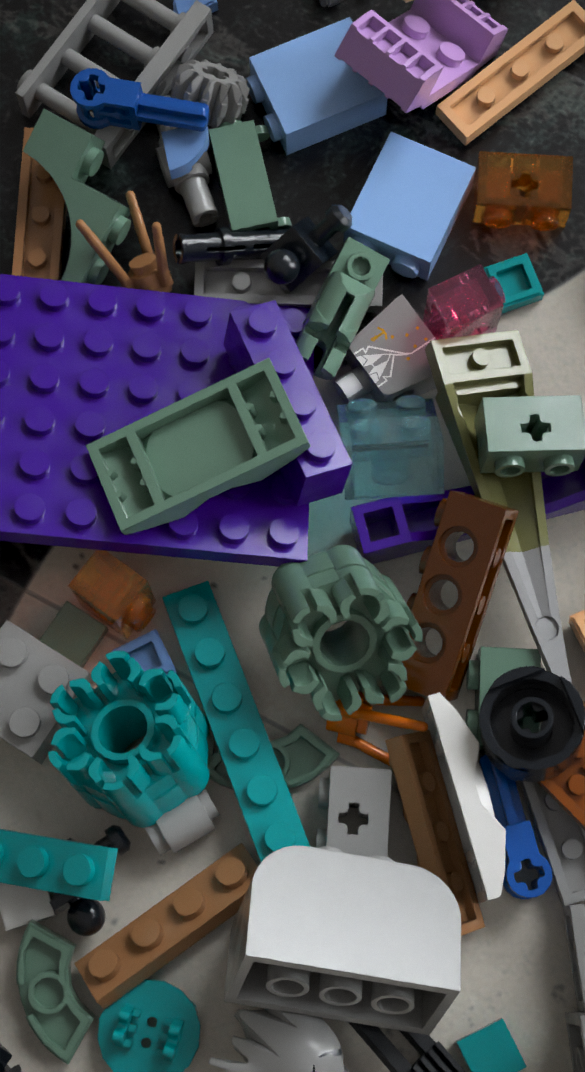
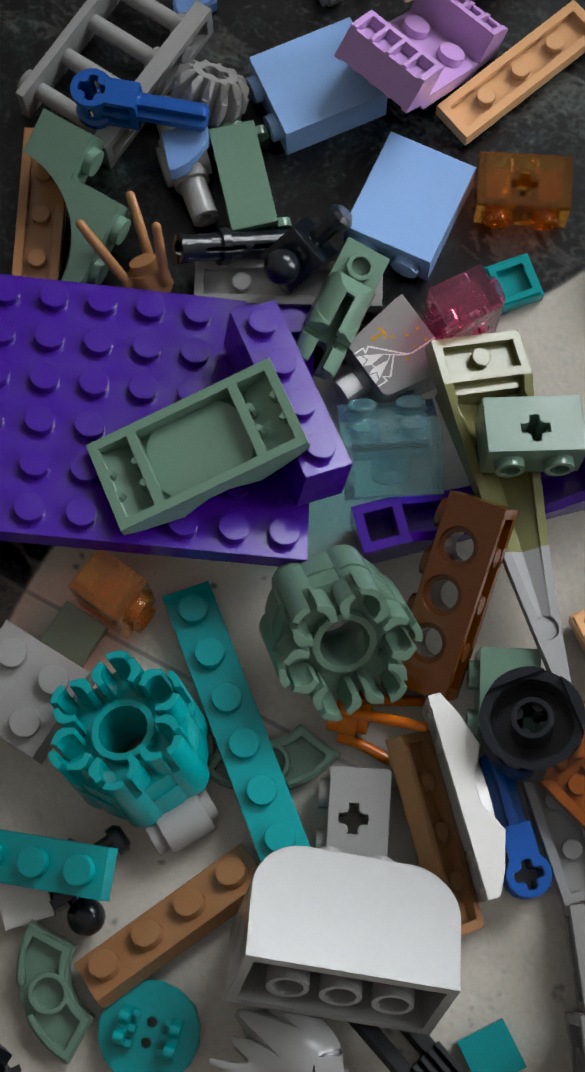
(149, 652): medium blue tile -> none

